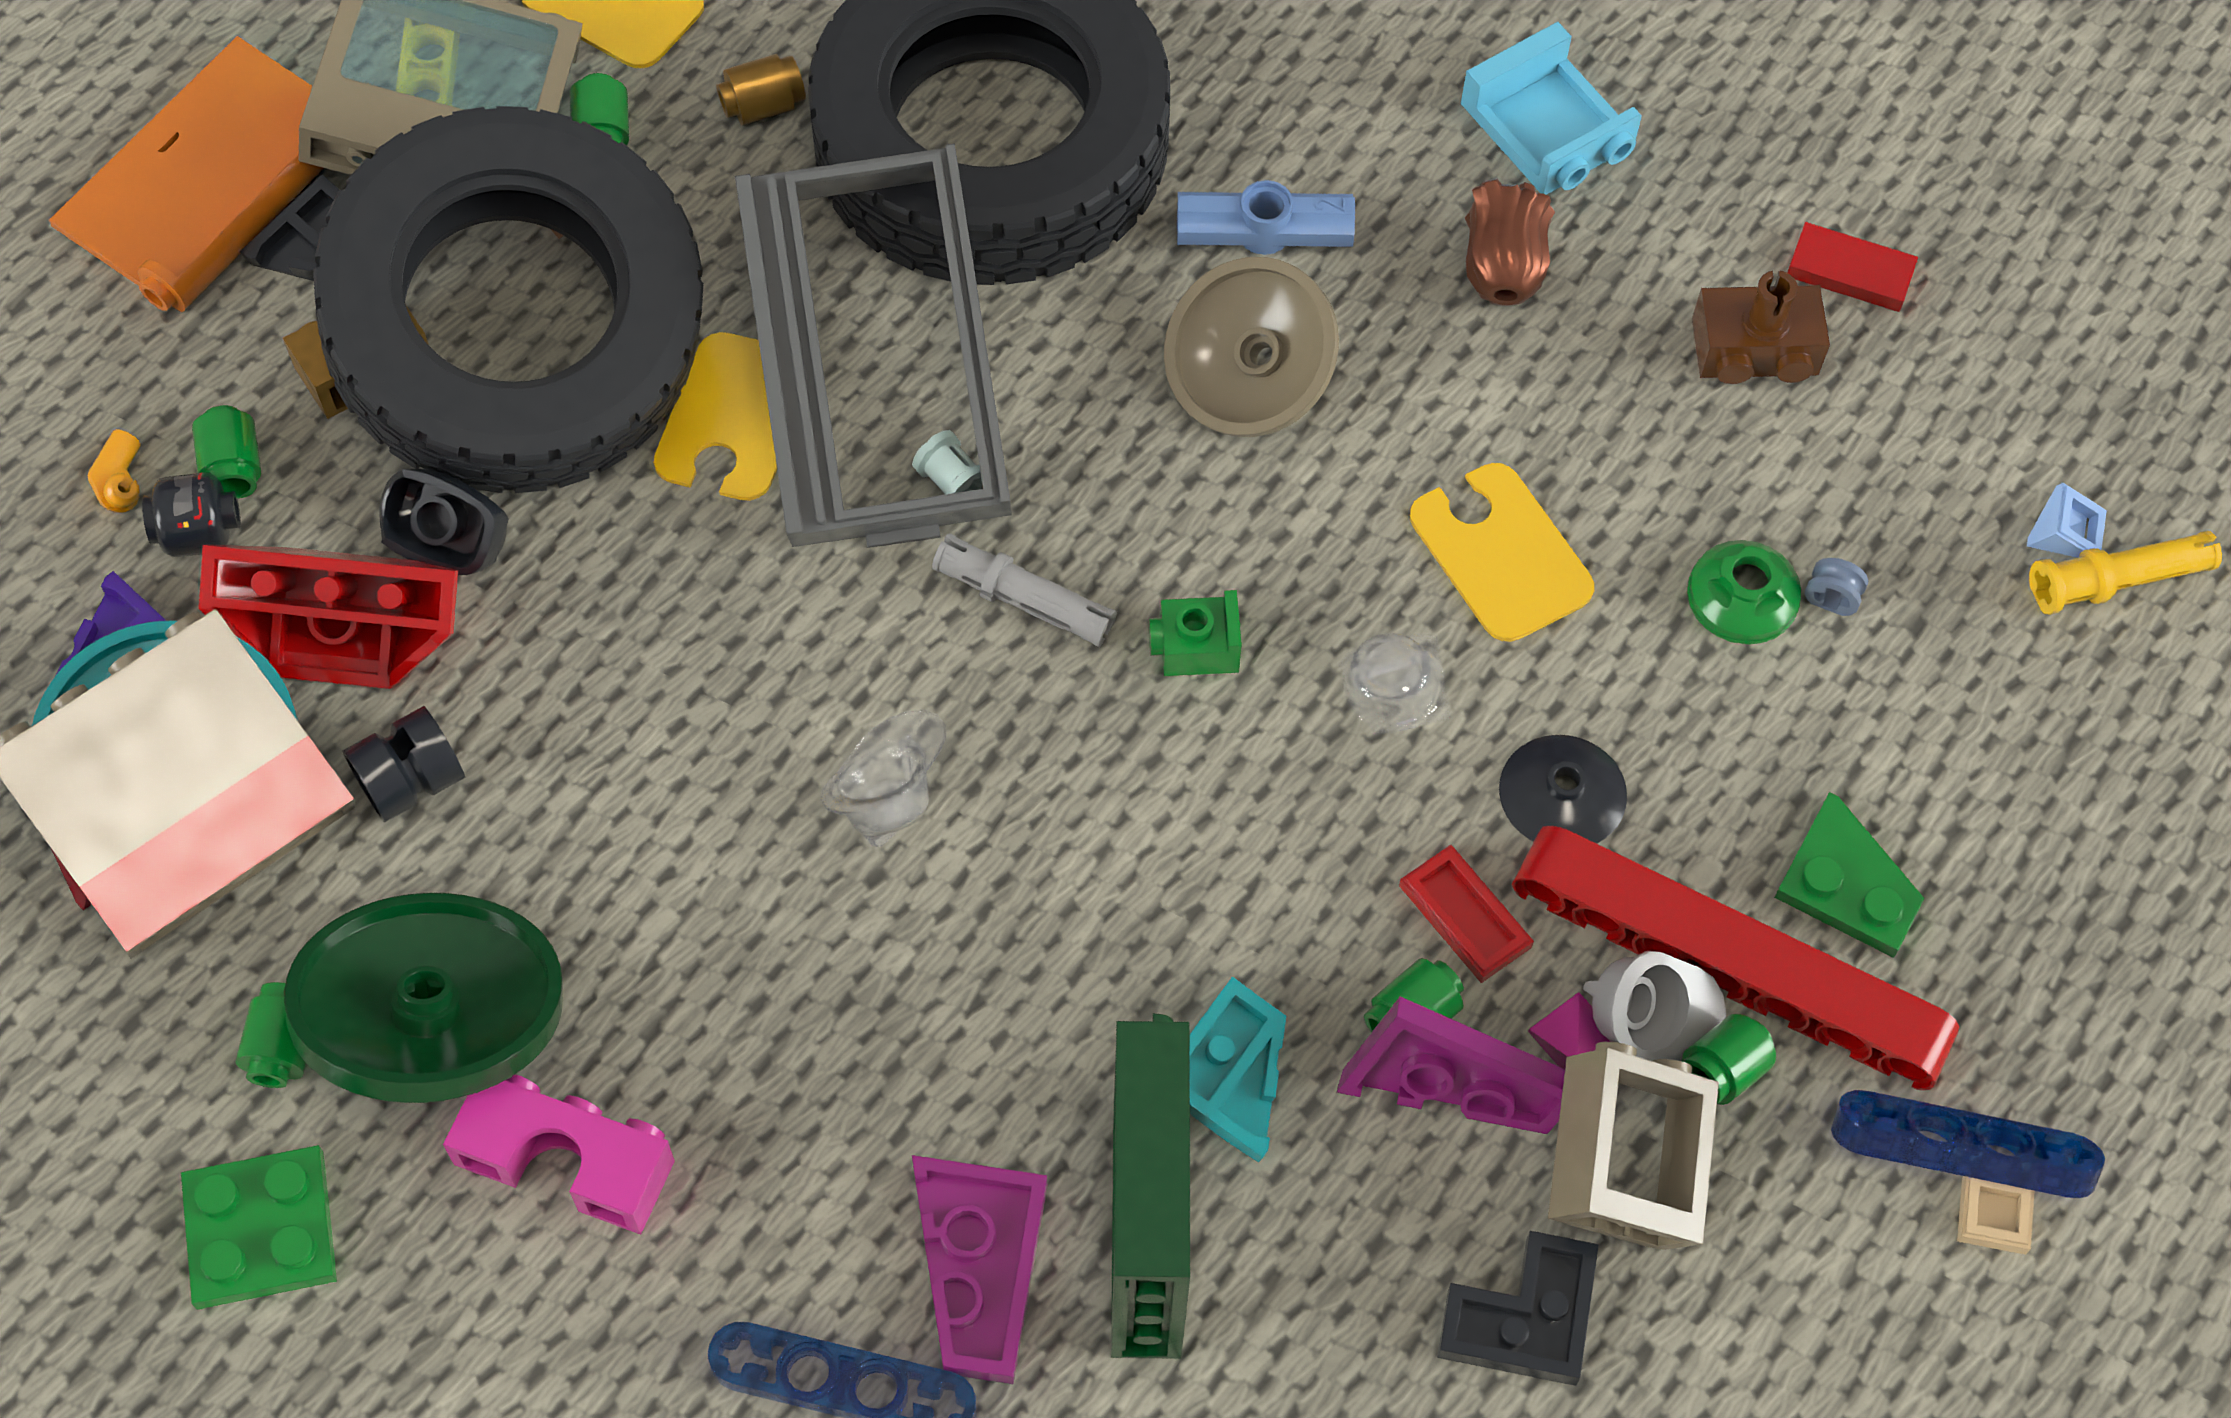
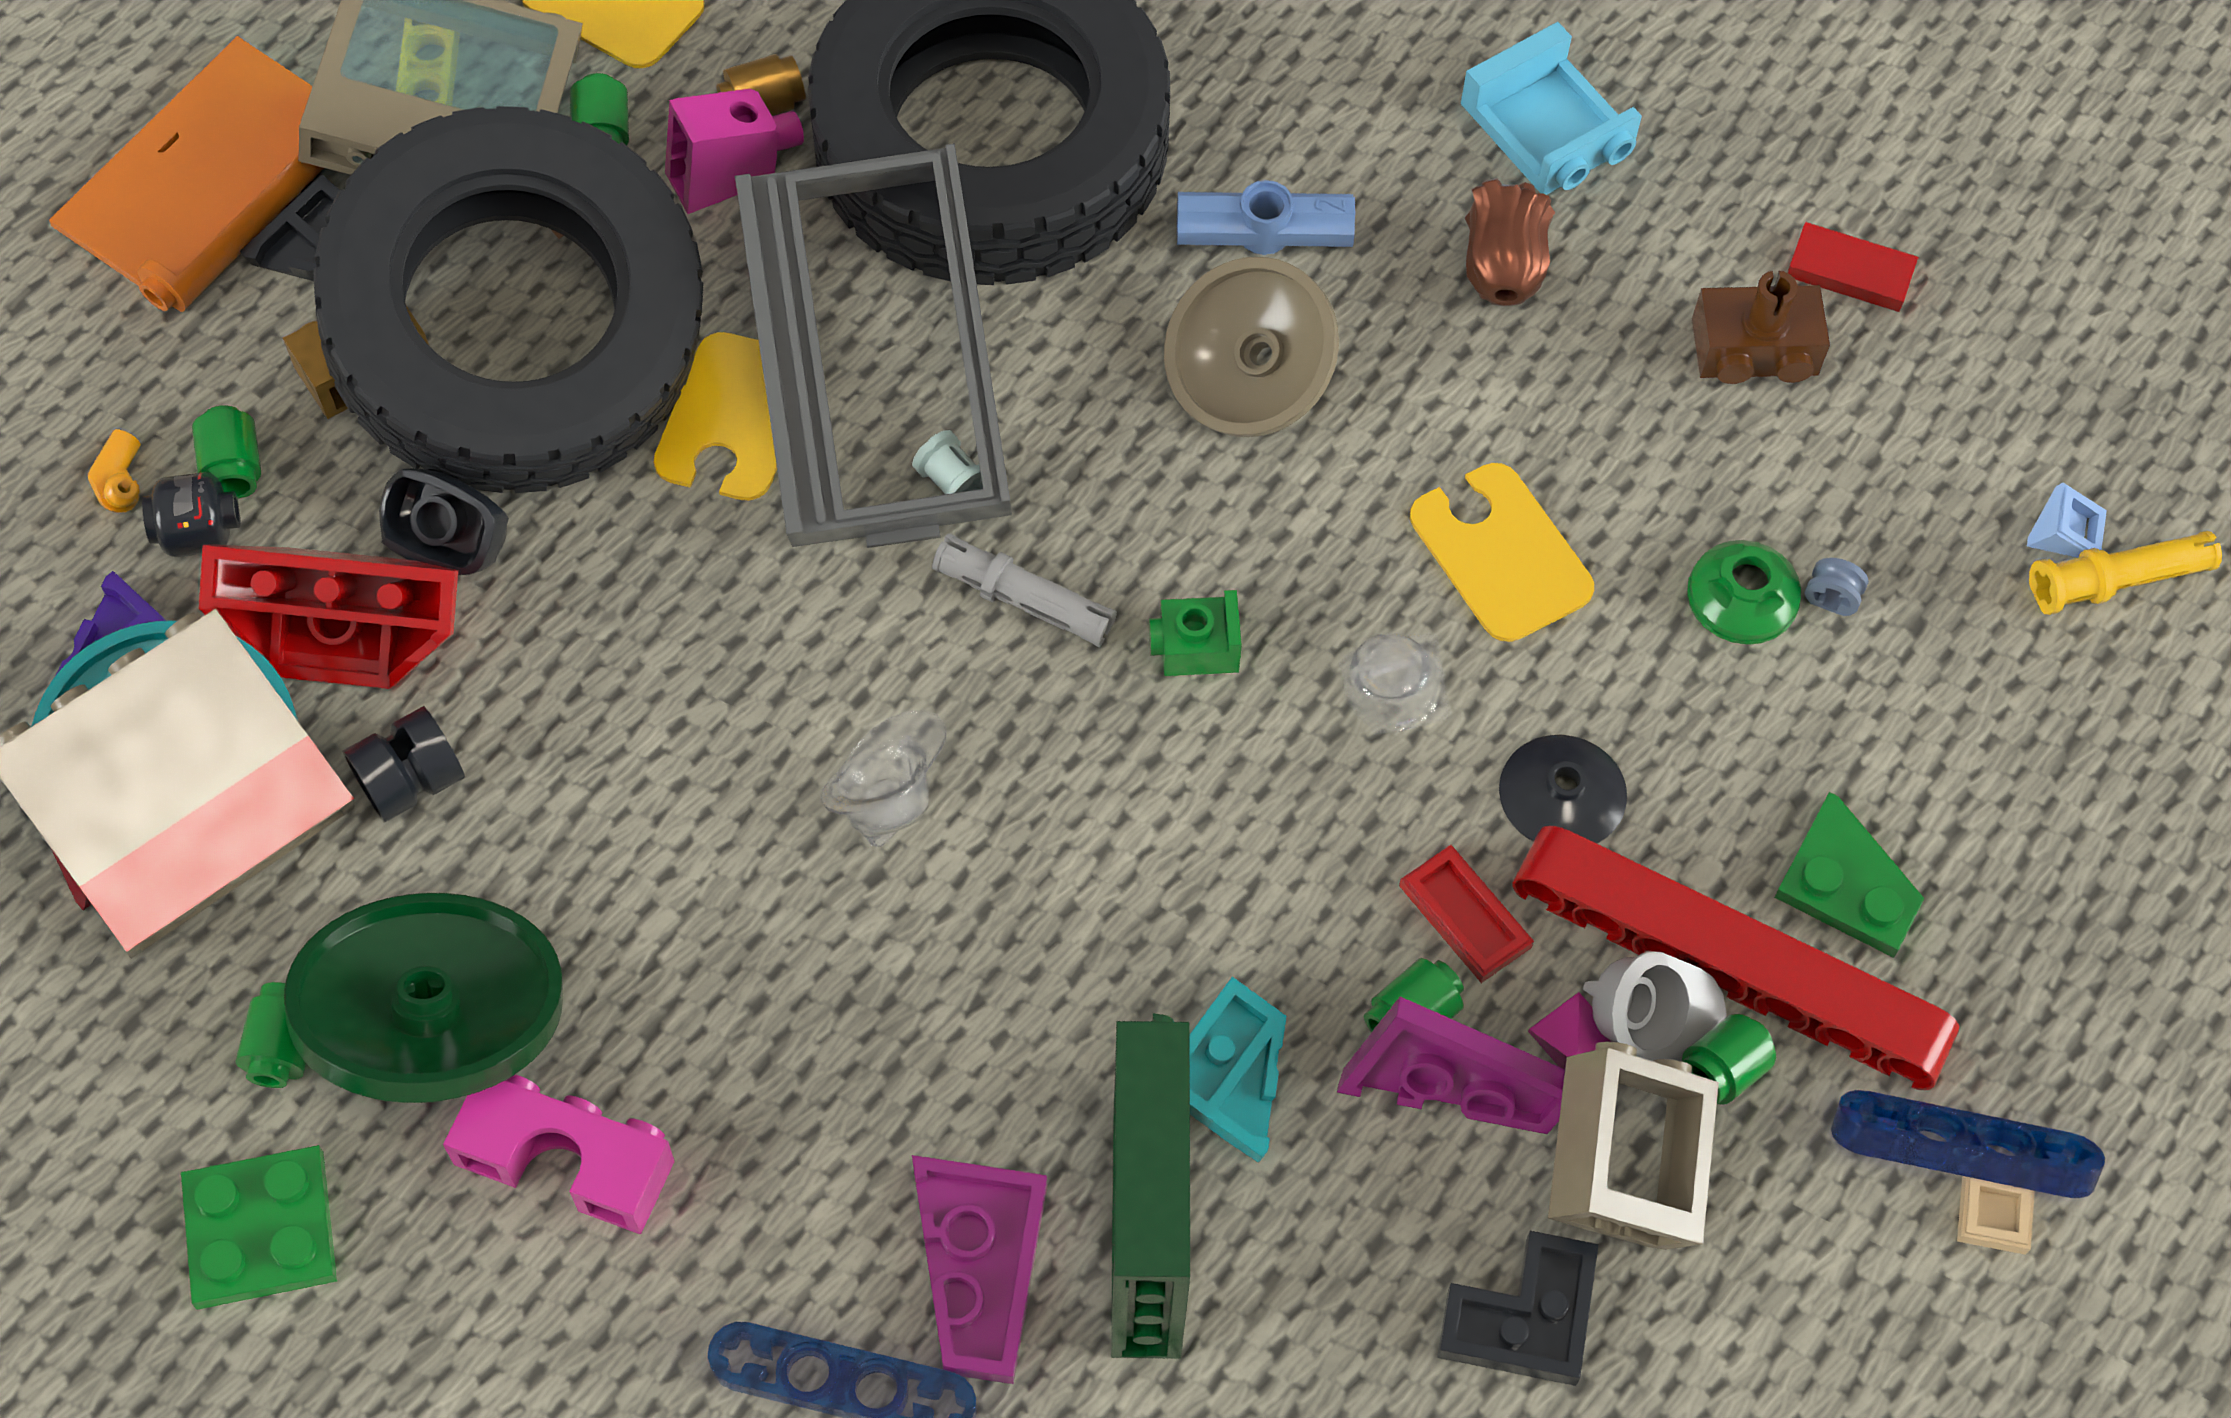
(721, 138): none -> dark pink torso

